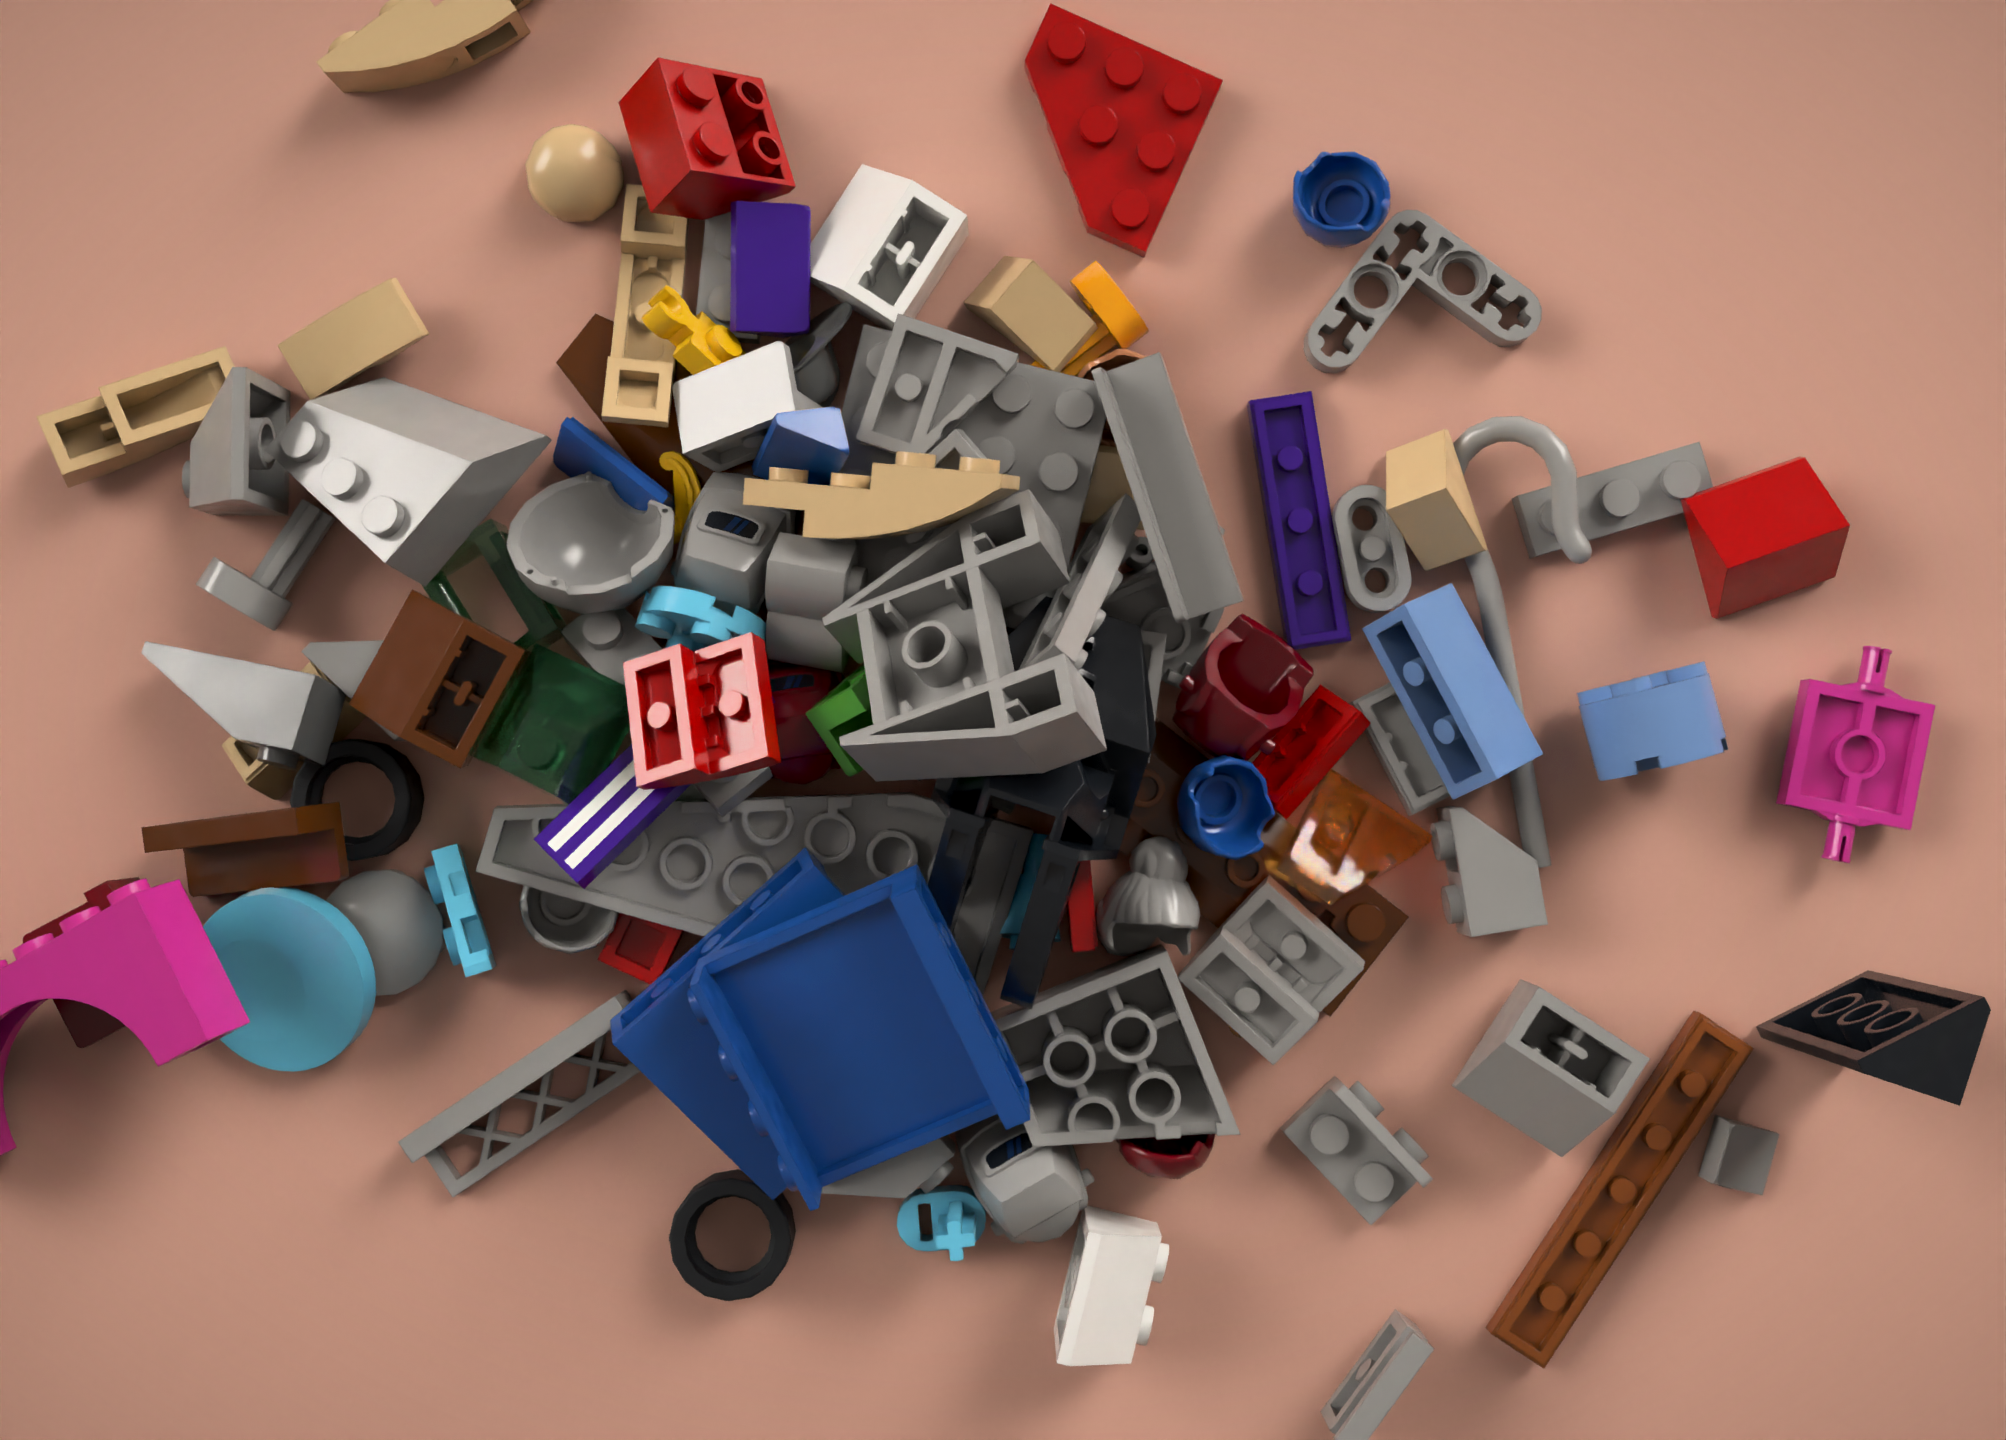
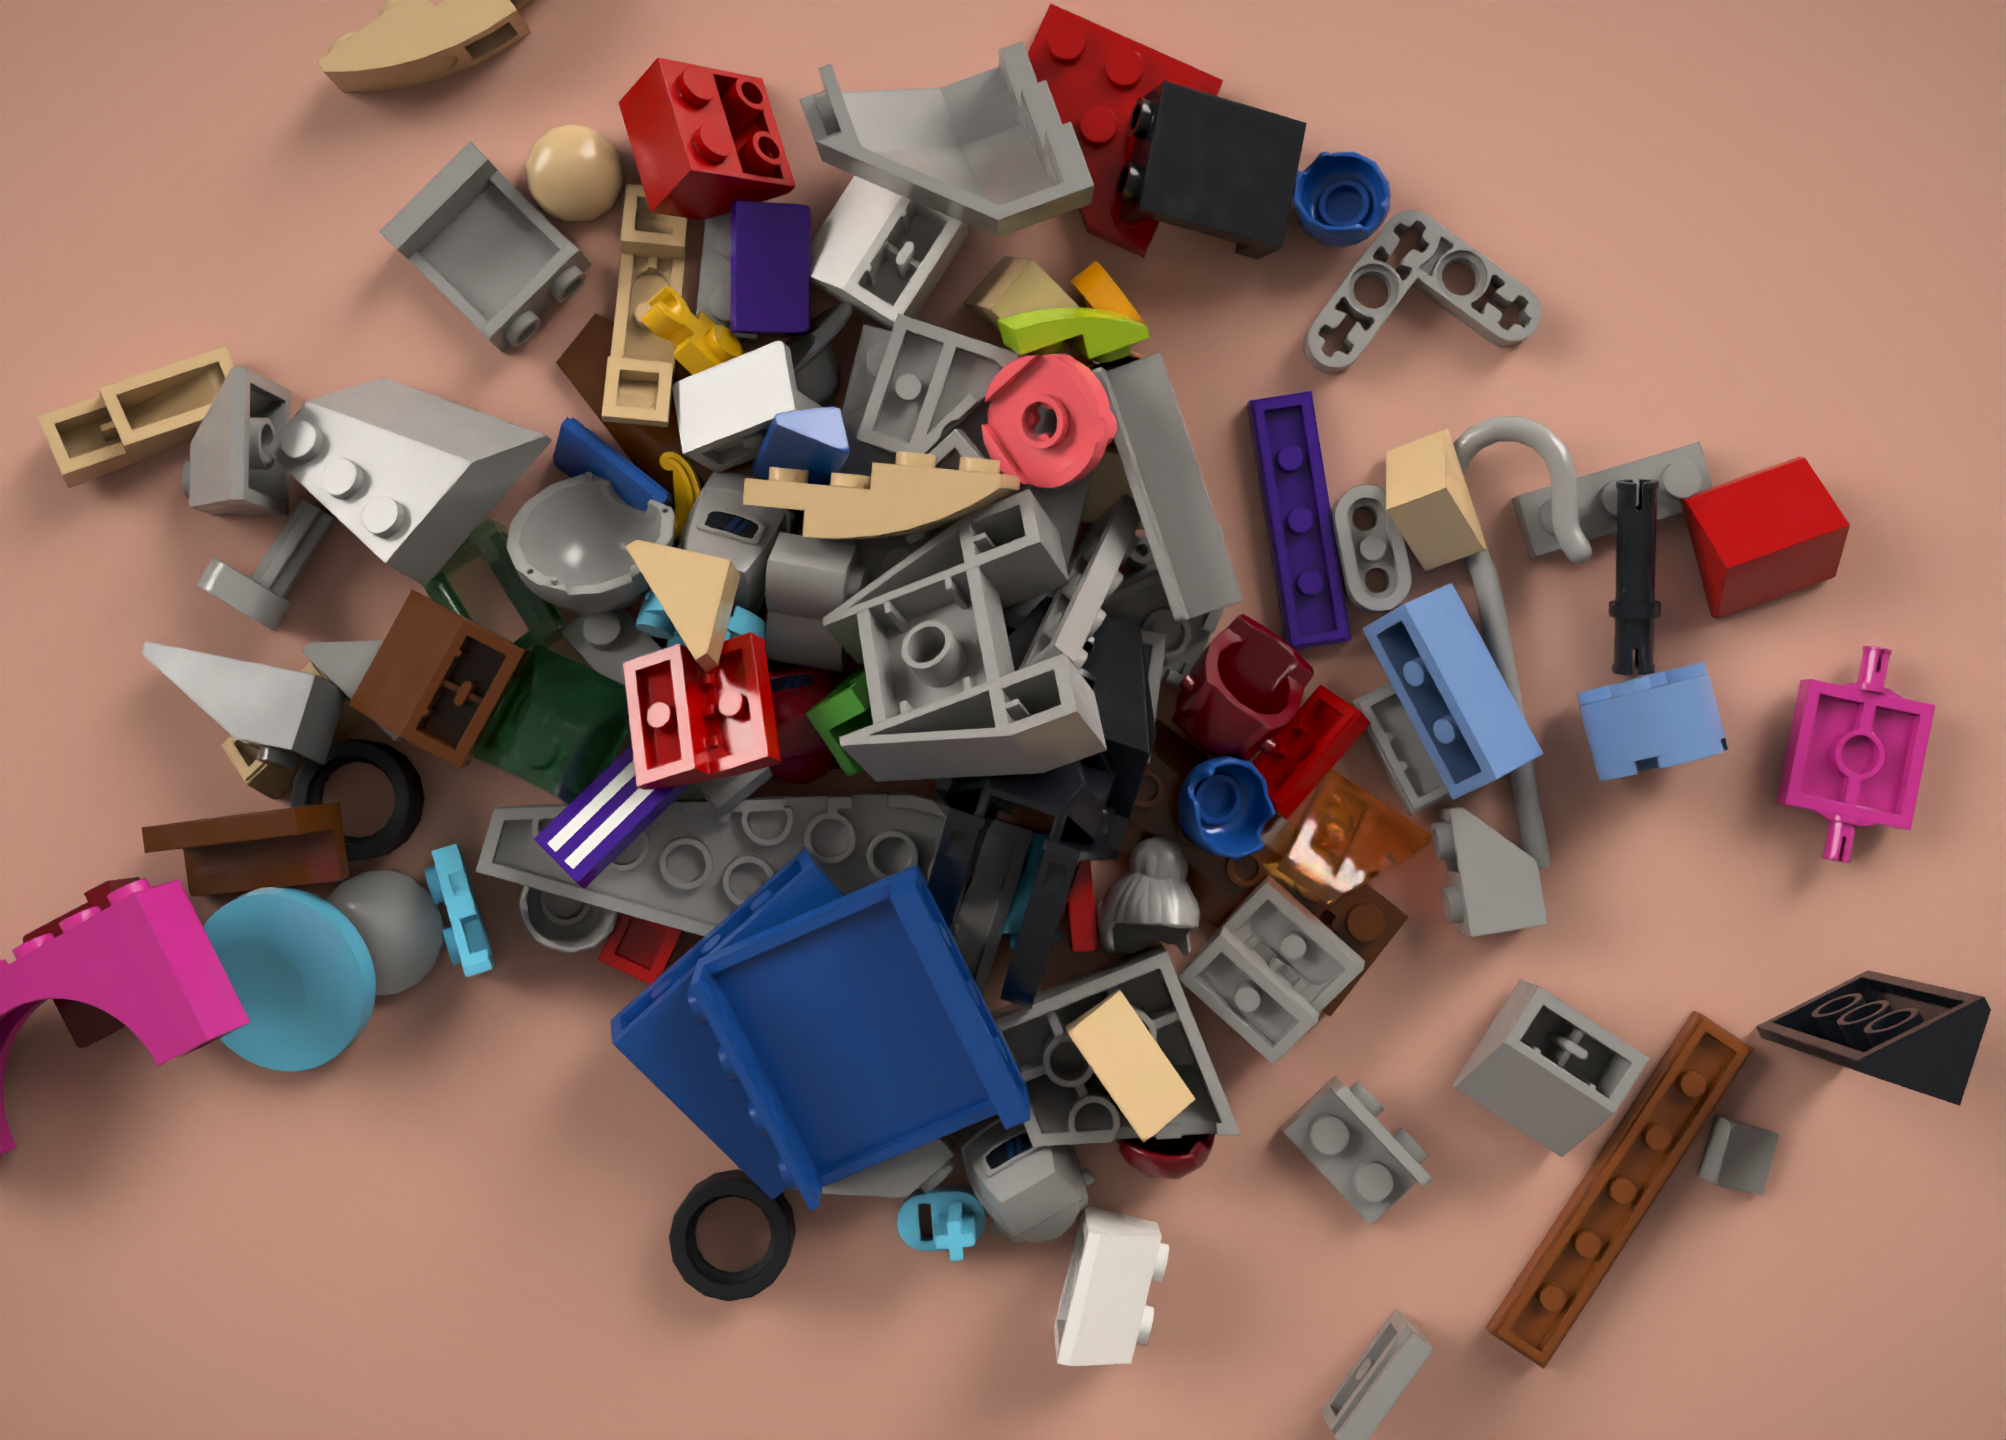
(353, 339): tan slope -> none
(487, 249): none -> light grey panel
(511, 1084): light grey fence -> none
(694, 593): none -> tan slope
(970, 150): none -> light grey panel
(1082, 422): none -> coral plate
(1089, 332): none -> lime slope
(1130, 1065): none -> tan slope
(1211, 167): none -> black panel
(1635, 577): none -> black pin

